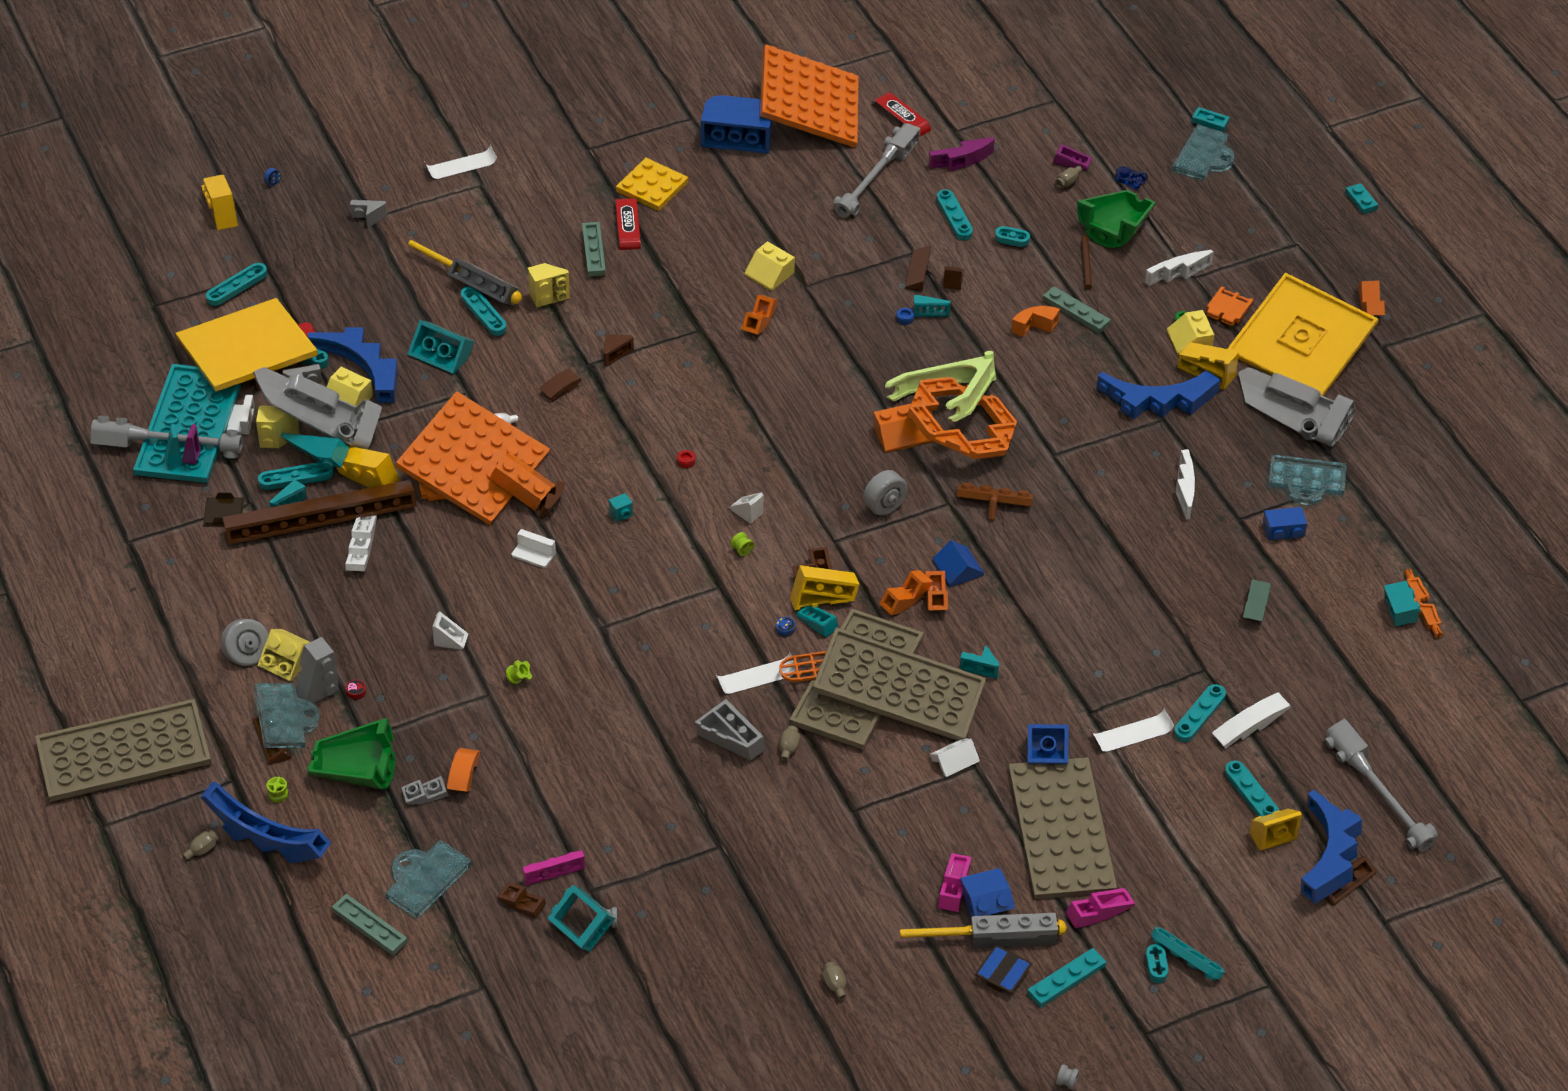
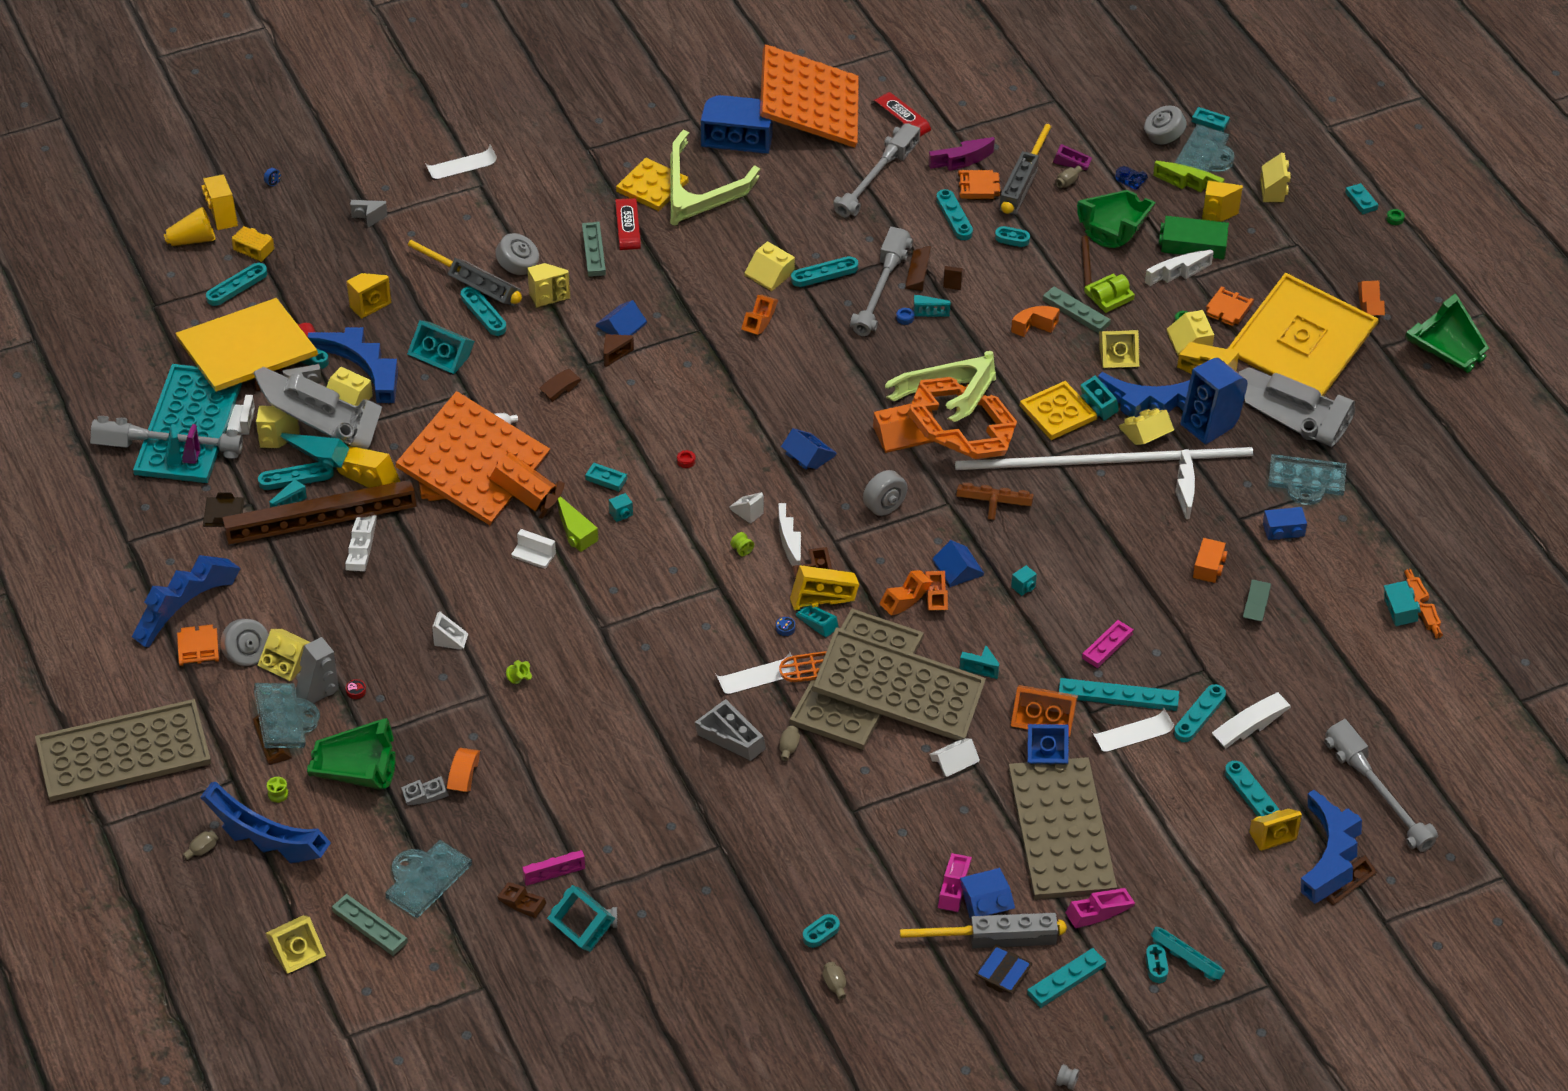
(184, 585): none -> blue arch
(191, 229): none -> yellow cone
(198, 644): none -> orange plate
(252, 243): none -> yellow brick
(295, 944): none -> light yellow slope
(368, 293): none -> yellow slope
(517, 253): none -> light grey wheel
(578, 529): none -> lime slope
(606, 477): none -> teal plate
(623, 320): none -> blue slope
(688, 204): none -> yellowish green piece
(790, 540): none -> white slope
(807, 449): none -> blue slope
(820, 932): none -> teal plate
(824, 271): none -> teal plate
(891, 254): none -> light grey bar
(979, 184): none -> orange plate
(1022, 177): none -> dark grey piece
(1024, 580): none -> teal plate
(1043, 707): none -> orange slope
(1058, 410): none -> yellow plate
(1099, 398): none -> teal brick
(1101, 458): none -> white piece
(1107, 644): none -> dark pink plate
(1110, 292): none -> lime plate
(1119, 348): none -> light yellow slope
(1121, 694): none -> teal plate
(1147, 426): none -> light yellow slope
(1165, 125): none -> light grey wheel
(1184, 175): none -> lime slope
(1193, 235): none -> green brick
(1209, 560): none -> orange brick
(1213, 400): none -> blue brick
(1221, 201): none -> yellow slope
(1275, 179): none -> light yellow slope
(1395, 217): none -> green tile
(1451, 336): none -> green cone

